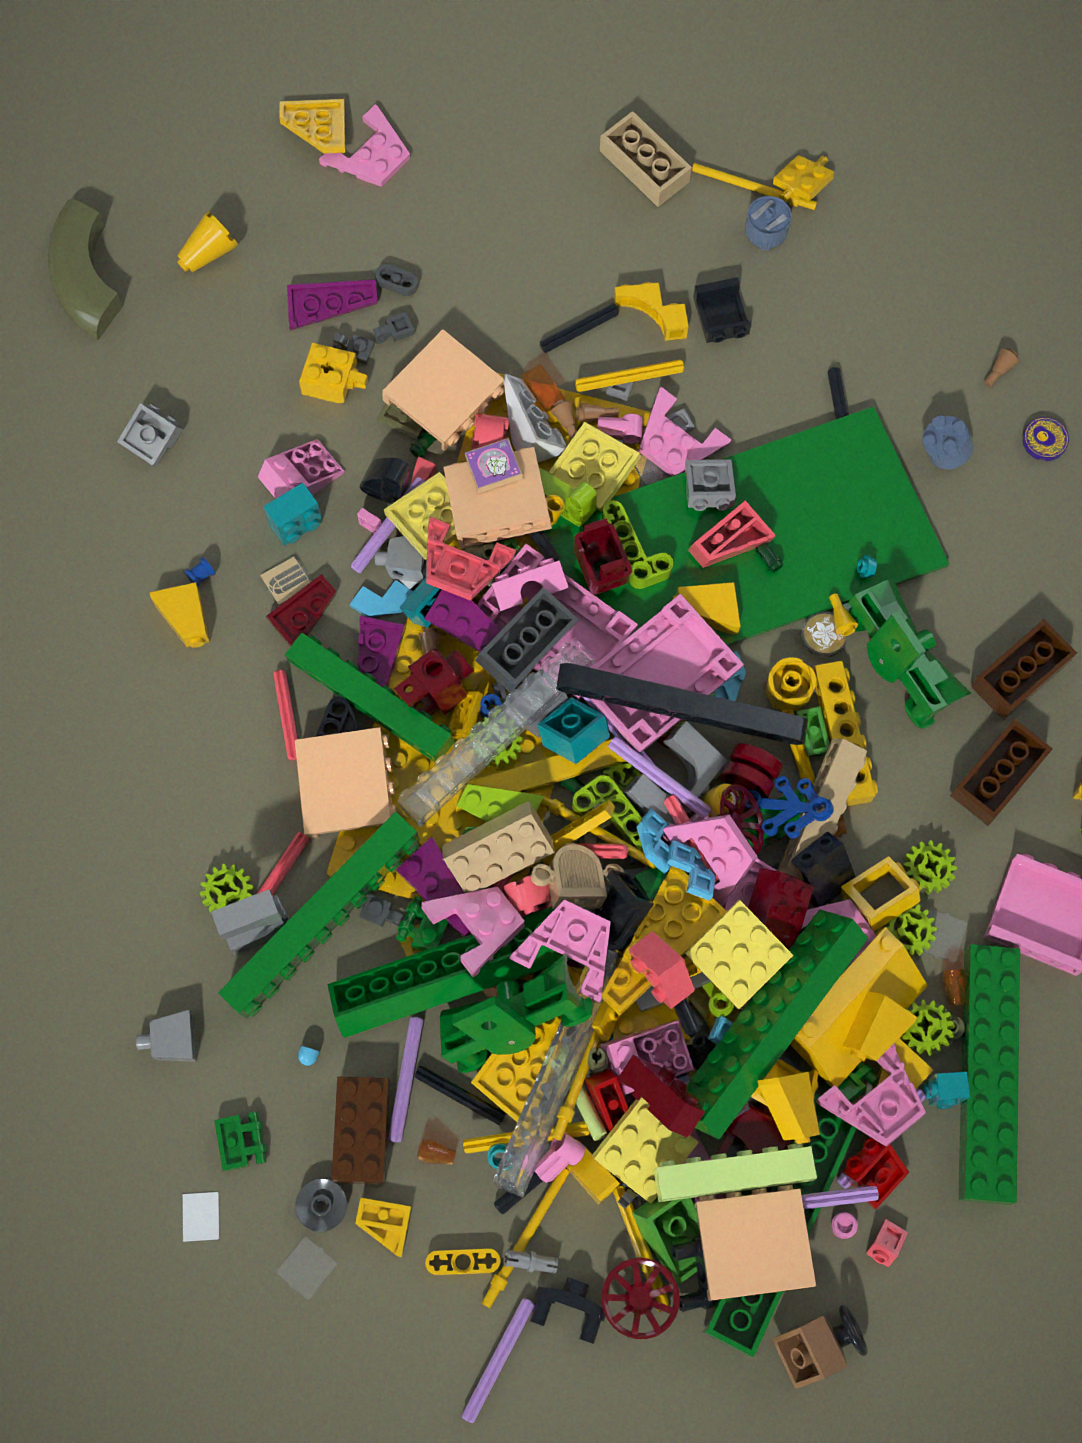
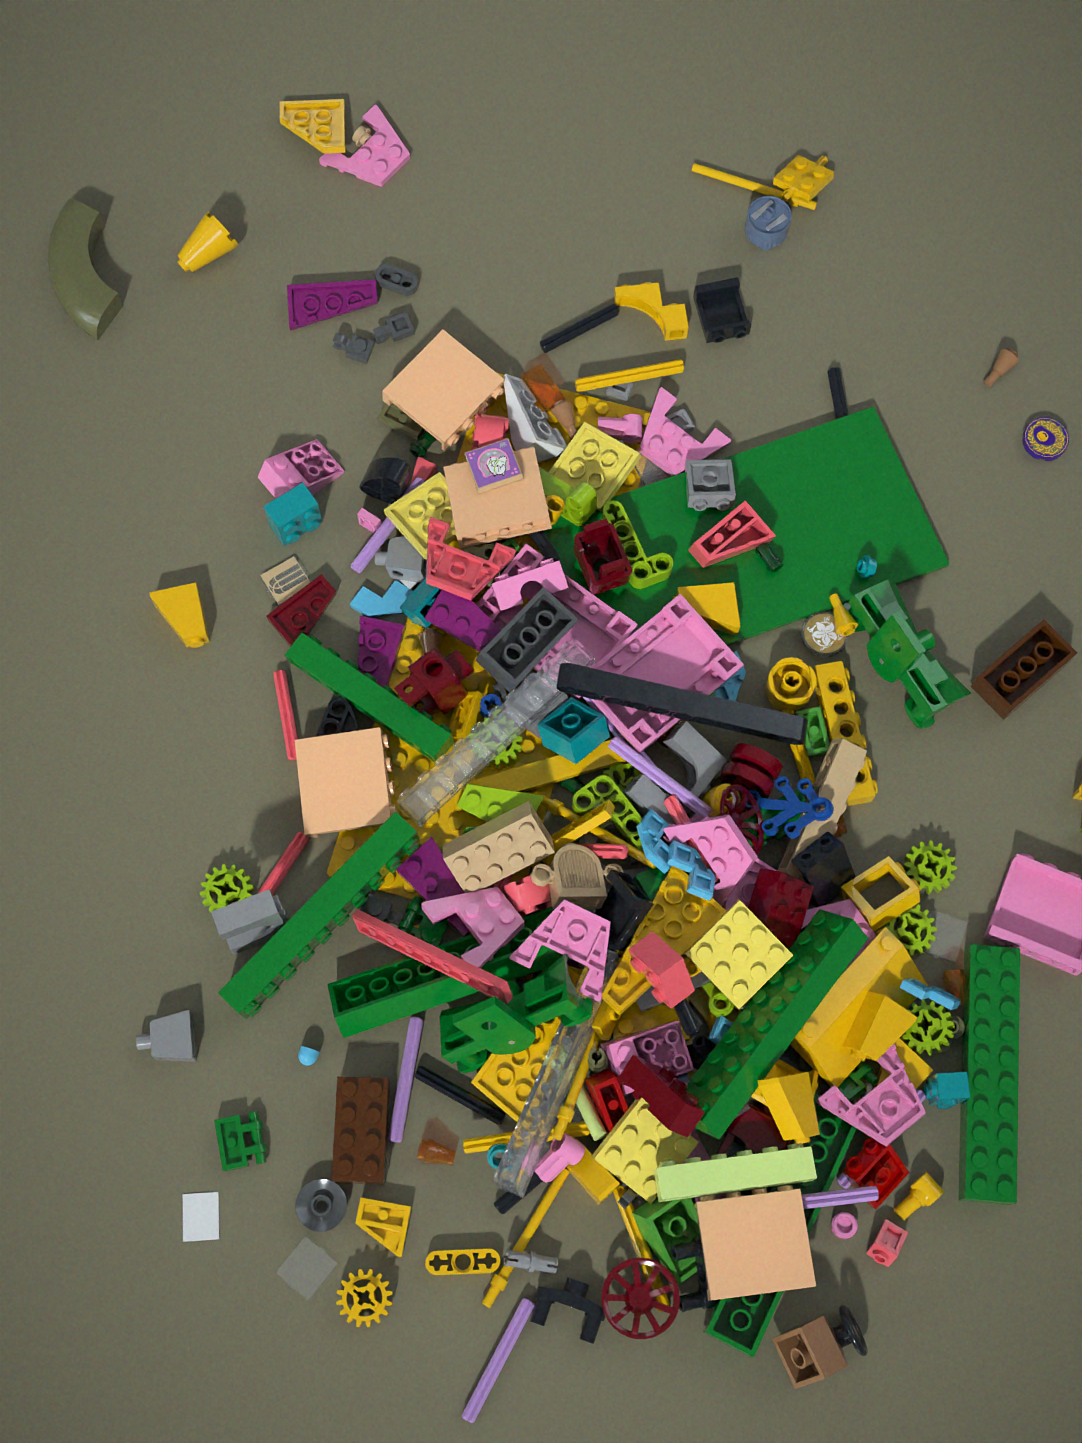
(150, 433): light grey plate -> none
(200, 572): blue bush -> none
(330, 374): yellow hinge -> none
(357, 1308): none -> yellow gear
(361, 136): none -> tan plate
(432, 956): none -> coral tile
(590, 413): medium nougat cone -> none
(645, 159): tan brick -> none
(923, 1192): none -> yellow pin
(934, 993): none -> medium azure tile
(948, 442): sand blue piece -> none
(1001, 772): reddish brown brick -> none

